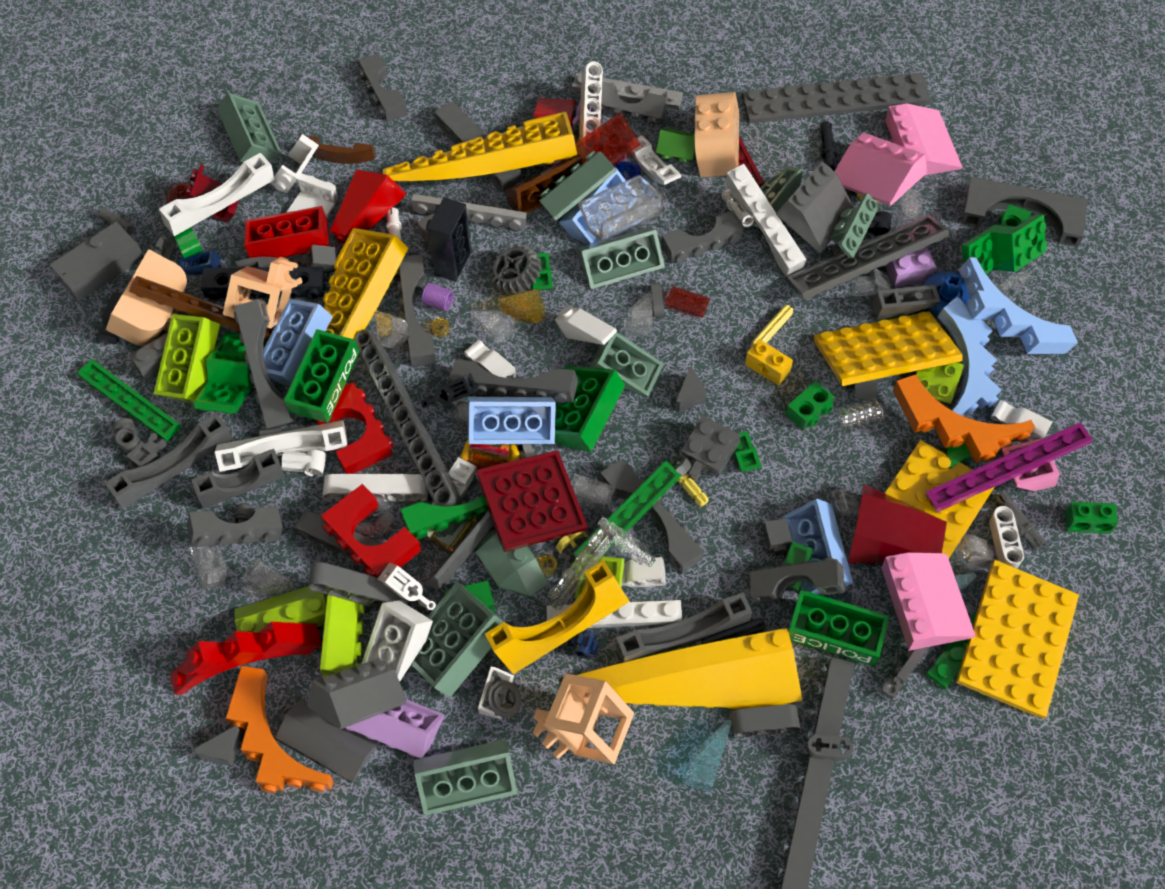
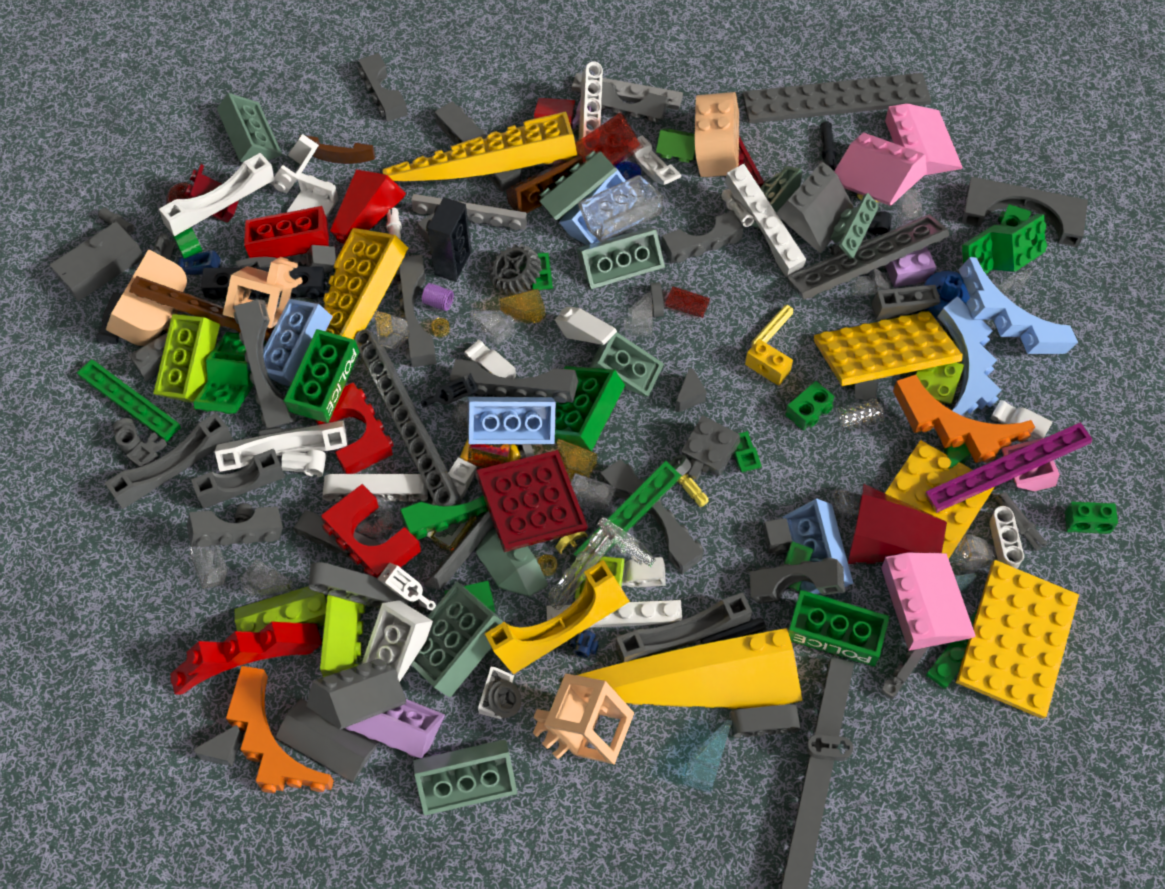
(576, 459): none -> clear yellow slope

